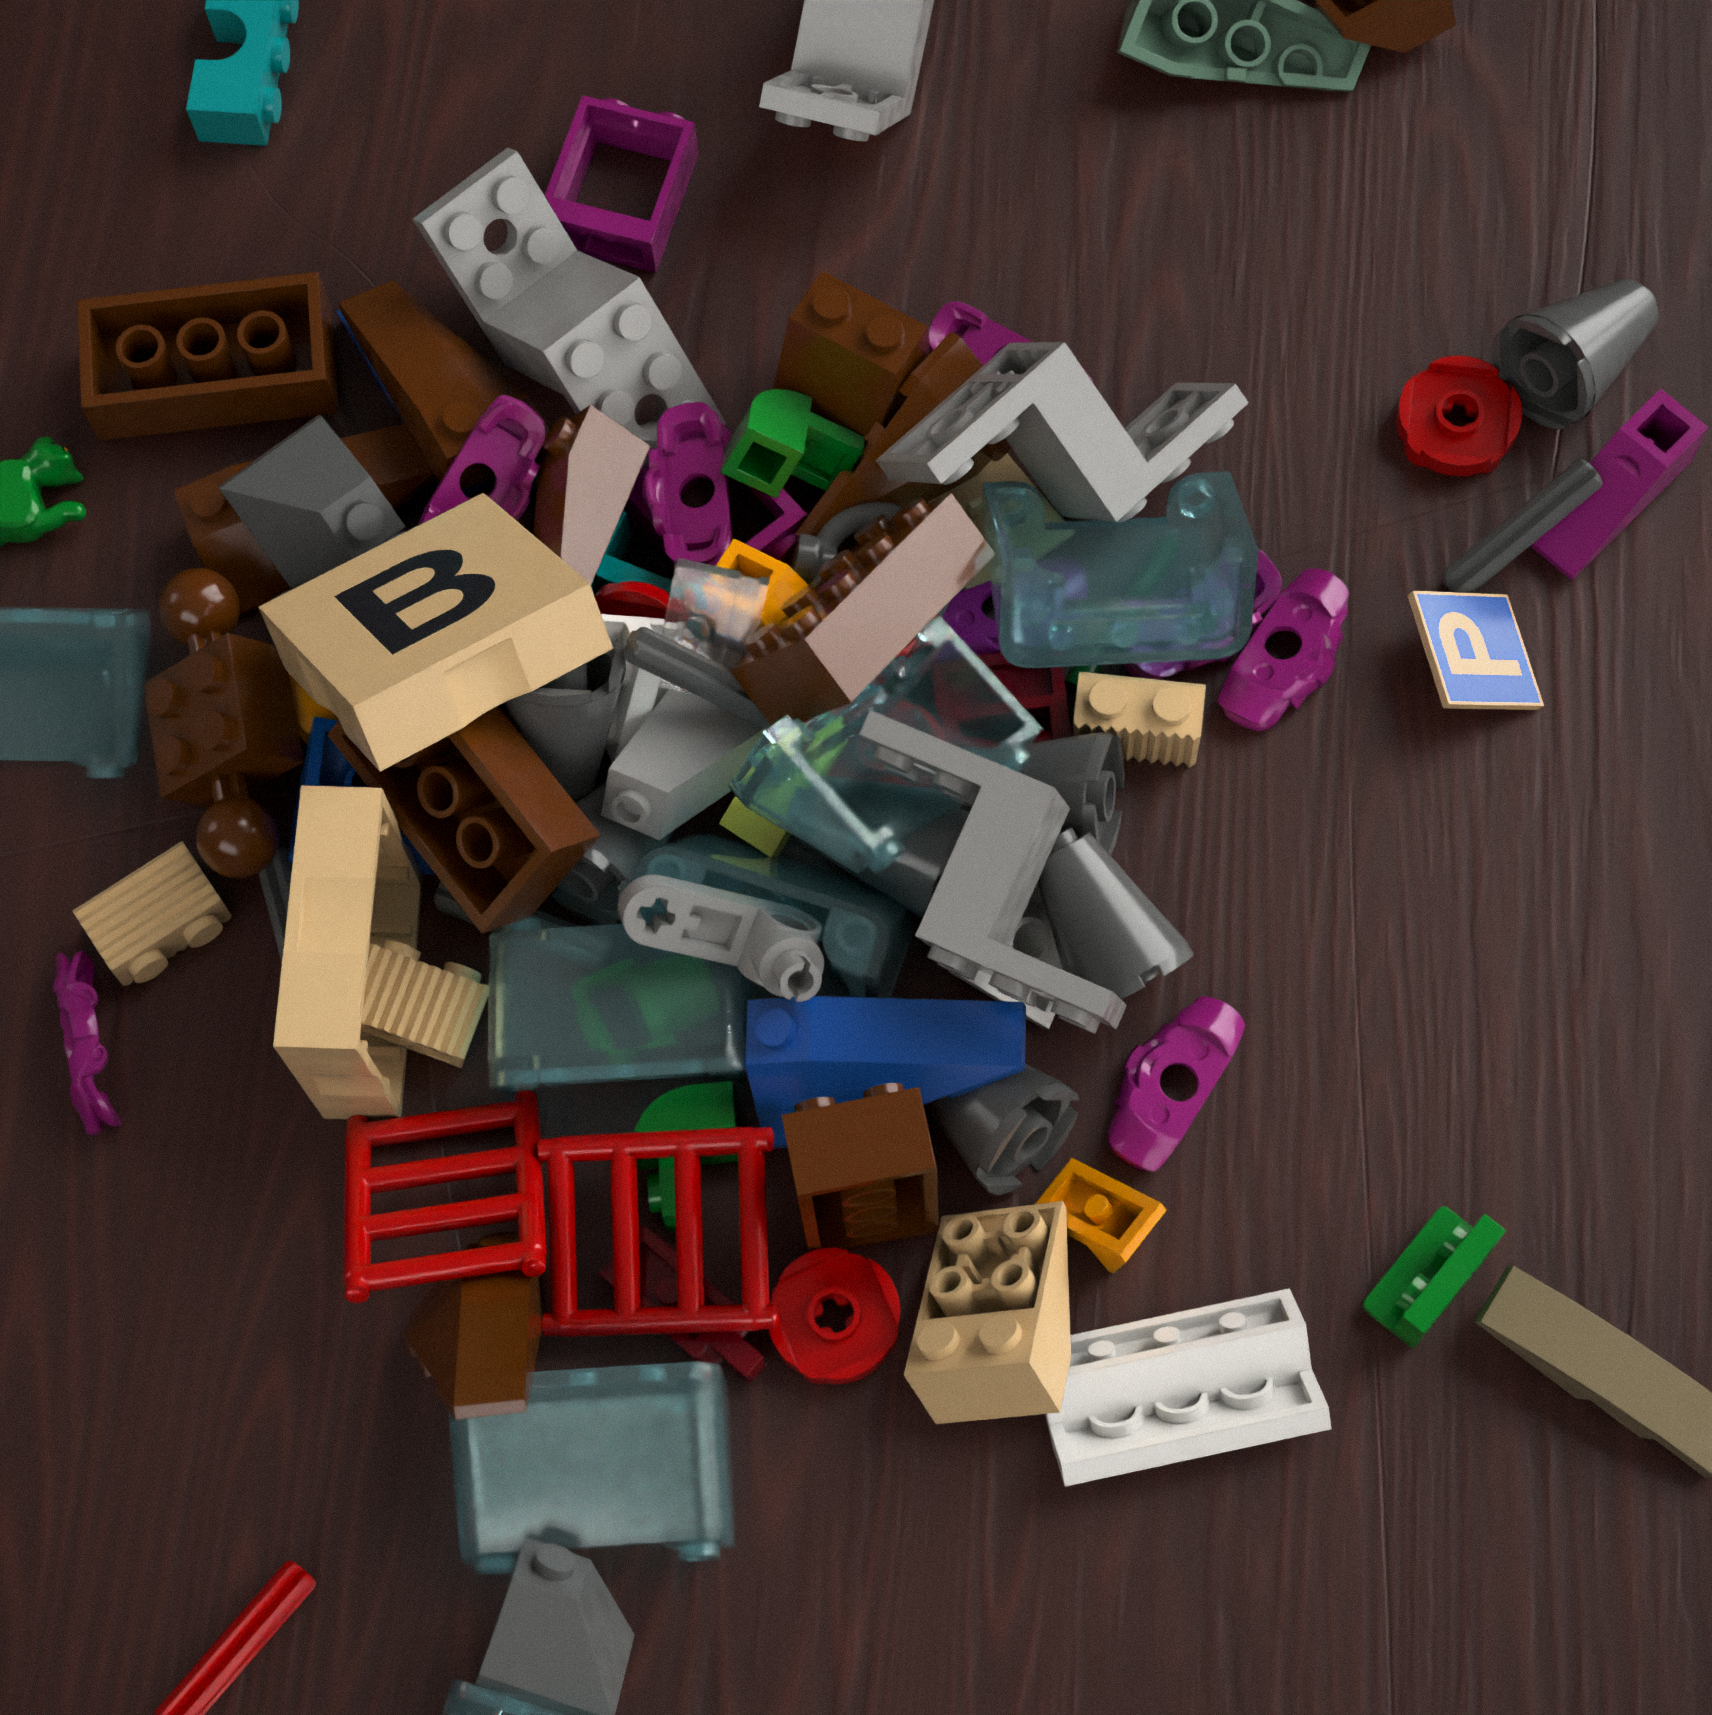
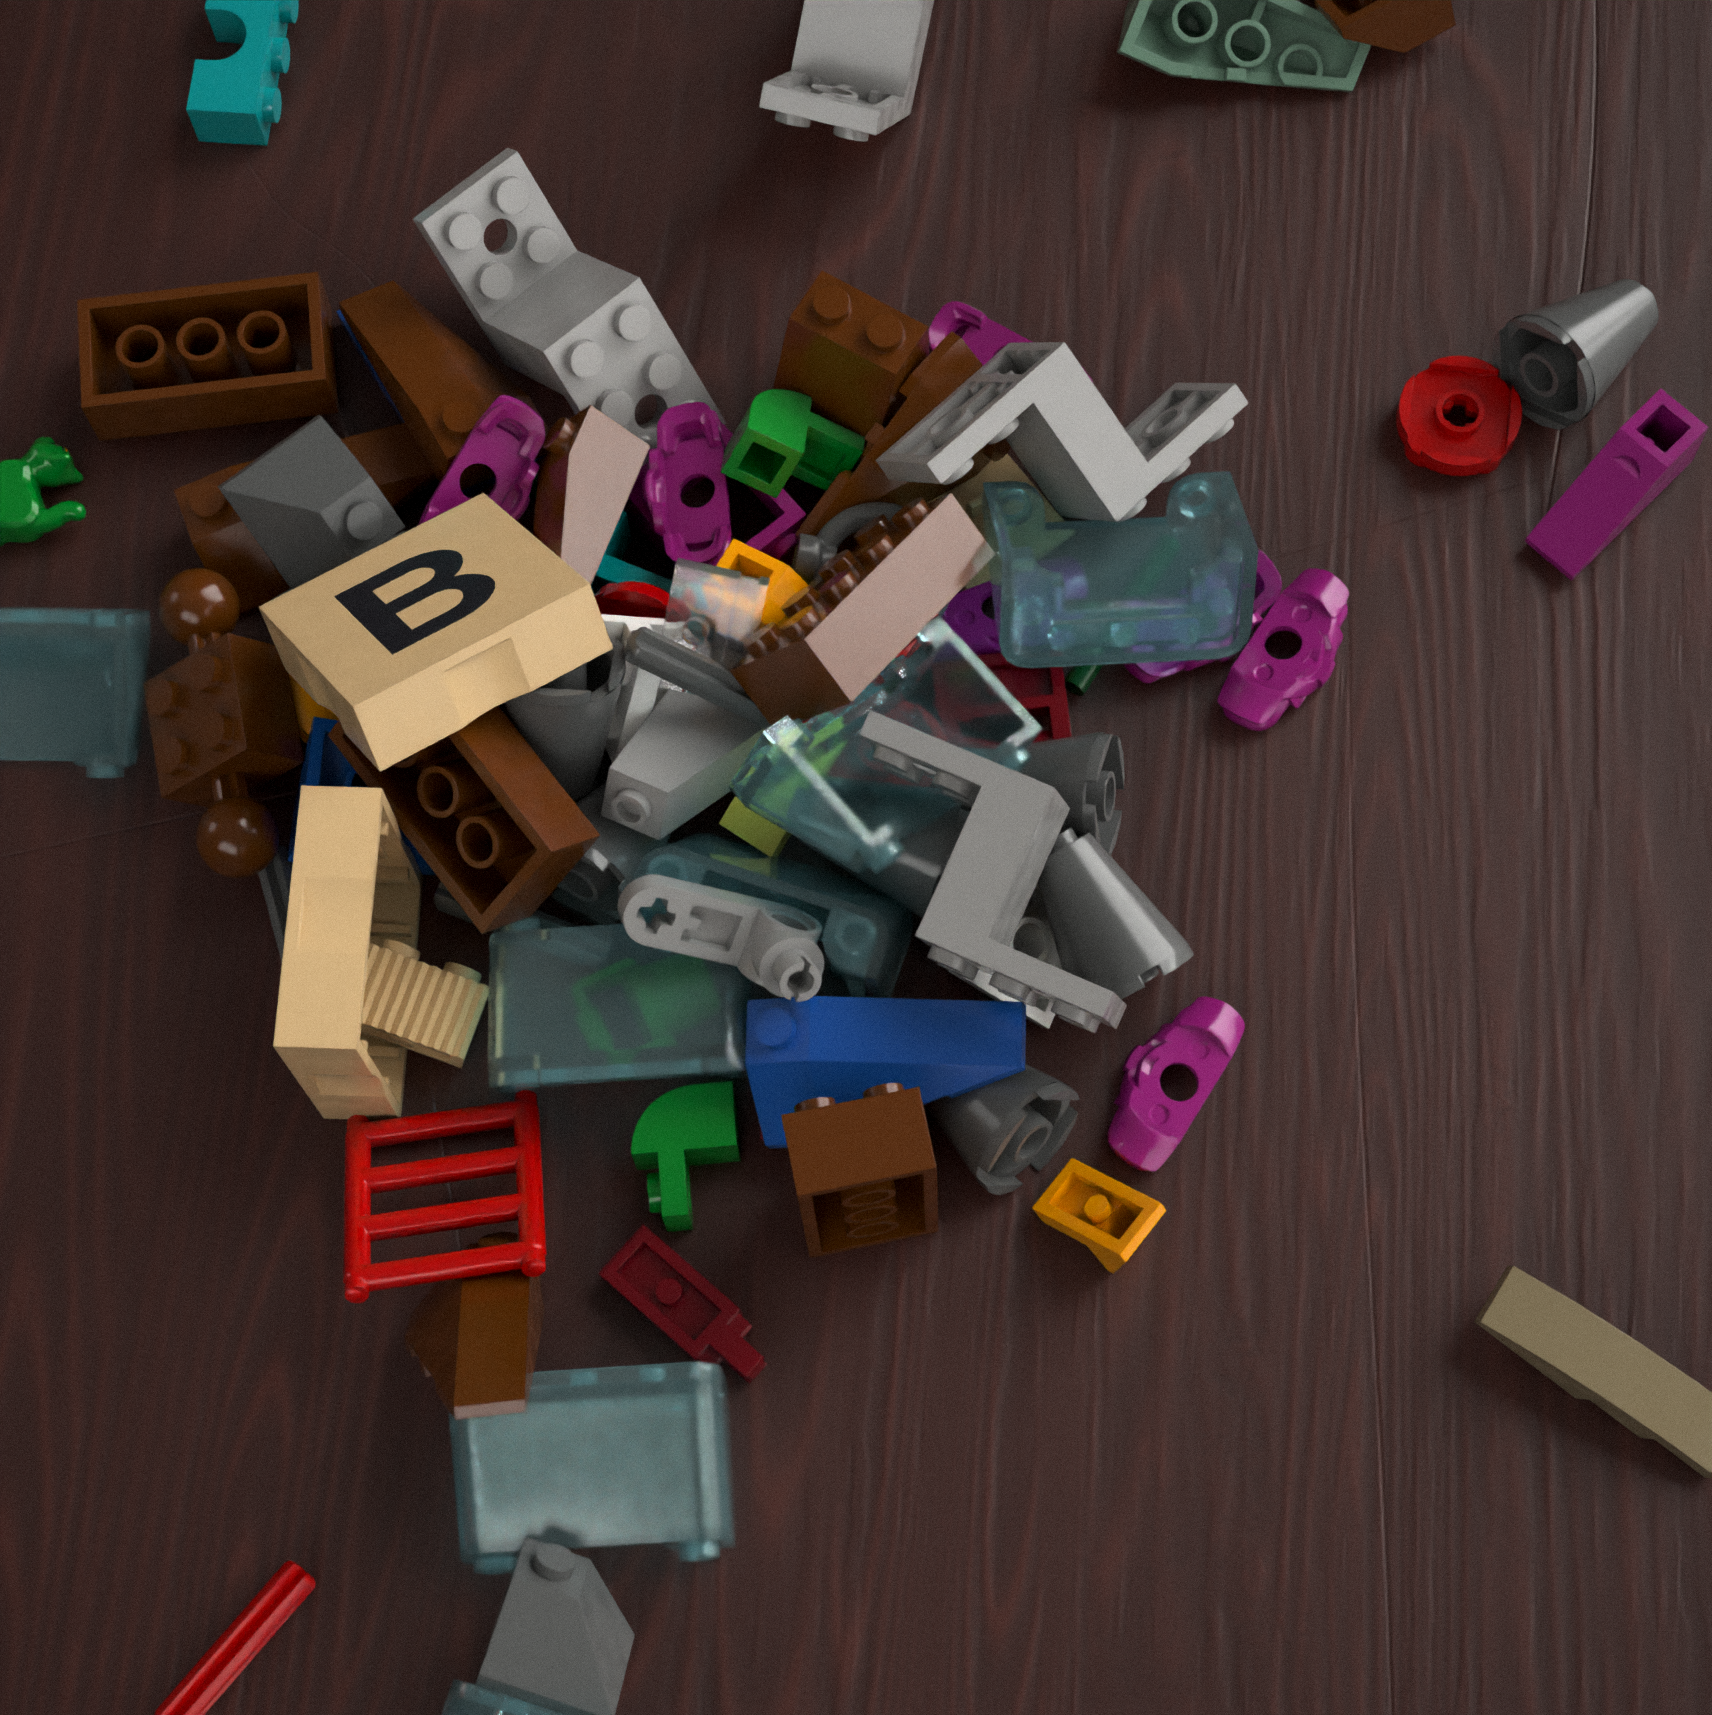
(81, 1039): magenta piece -> none
(153, 915): tan brick -> none
(608, 233): magenta window -> none
(691, 1313): red bar -> none
(869, 1333): red plate -> none
(994, 1316): tan slope -> none
(1147, 715): tan brick -> none
(1186, 1388): white slope -> none
(1431, 1273): green bracket -> none
(1475, 651): piece -> none
(1522, 528): dark grey axle -> none

